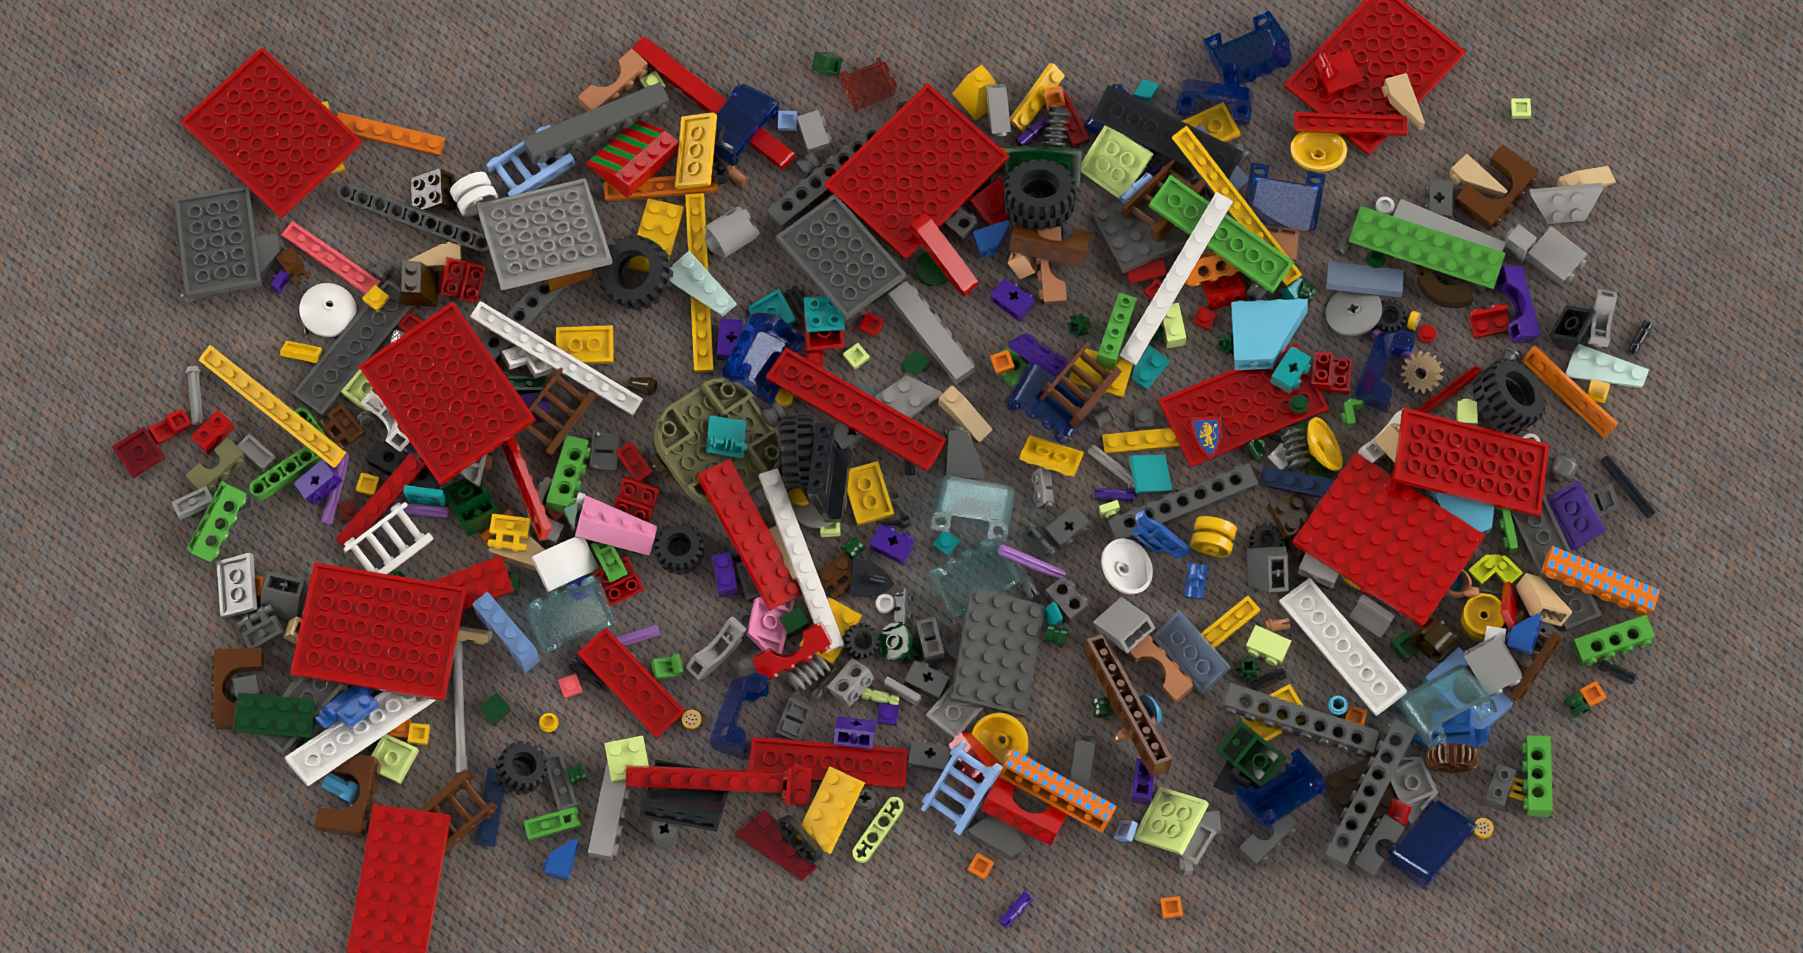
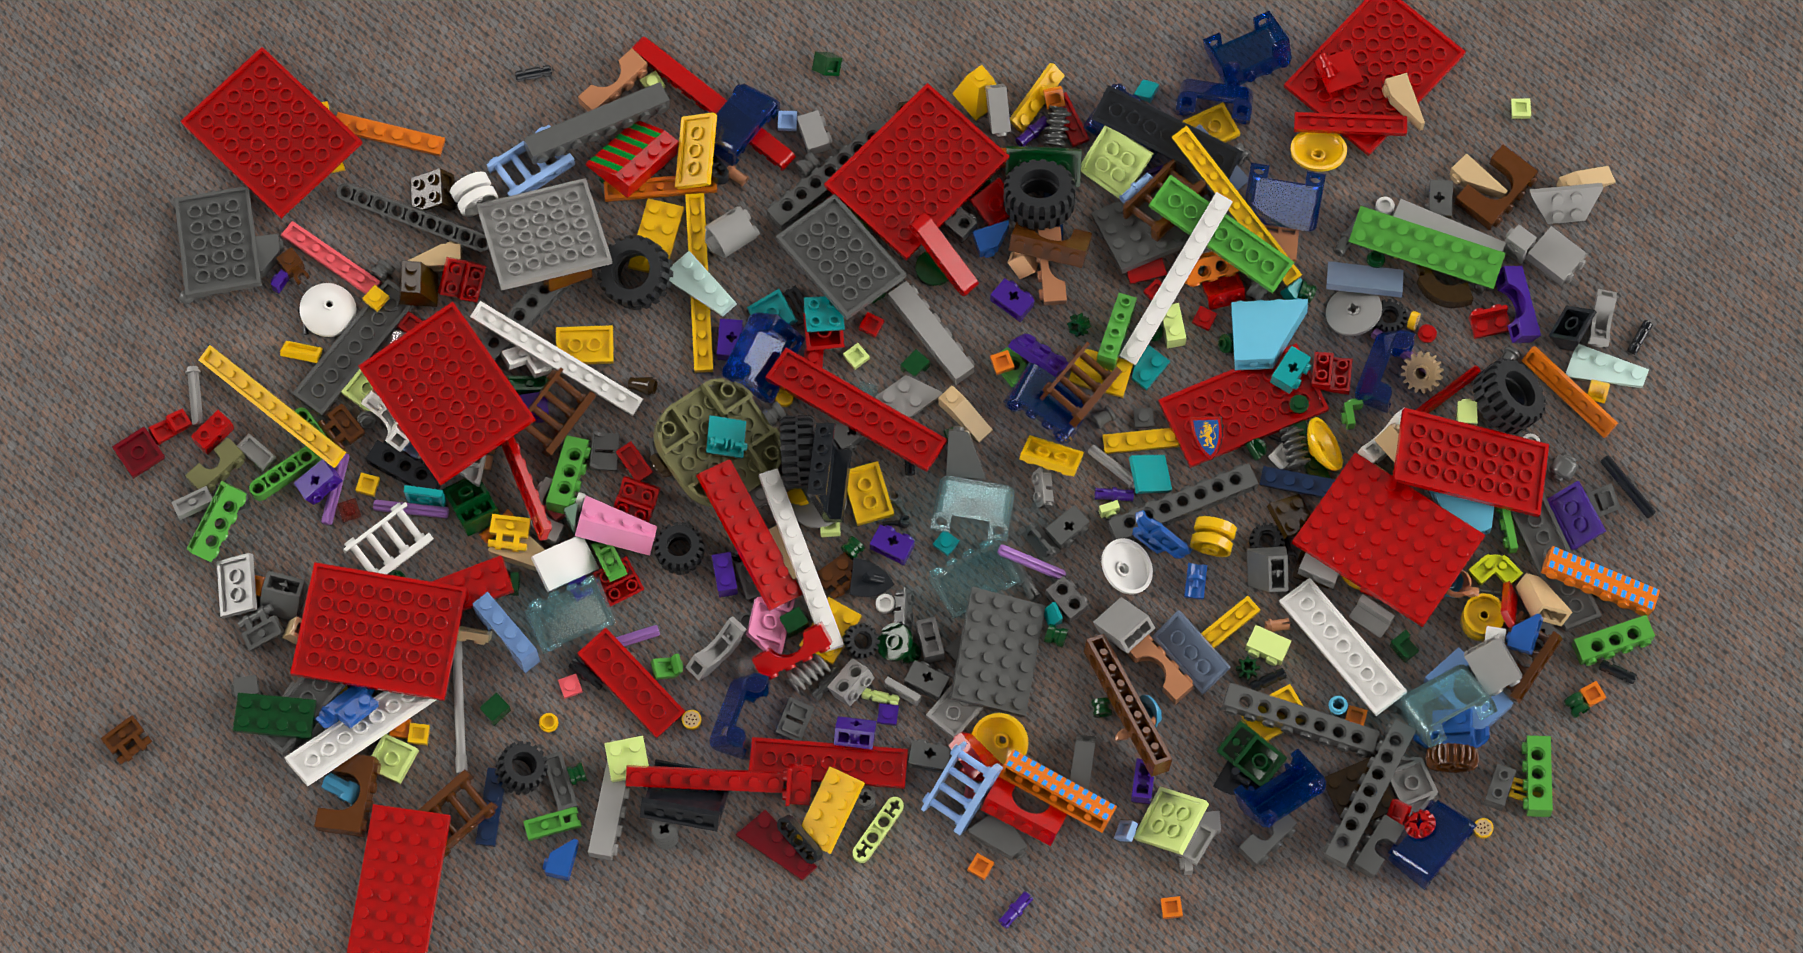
(122, 735): none -> reddish brown plate
(226, 664): reddish brown arch -> none
(382, 499): red plate -> none
(533, 73): none -> black axle
(868, 84): clear red panel -> none
(1424, 829): none -> red gear
(1435, 639): dark brown brick -> none

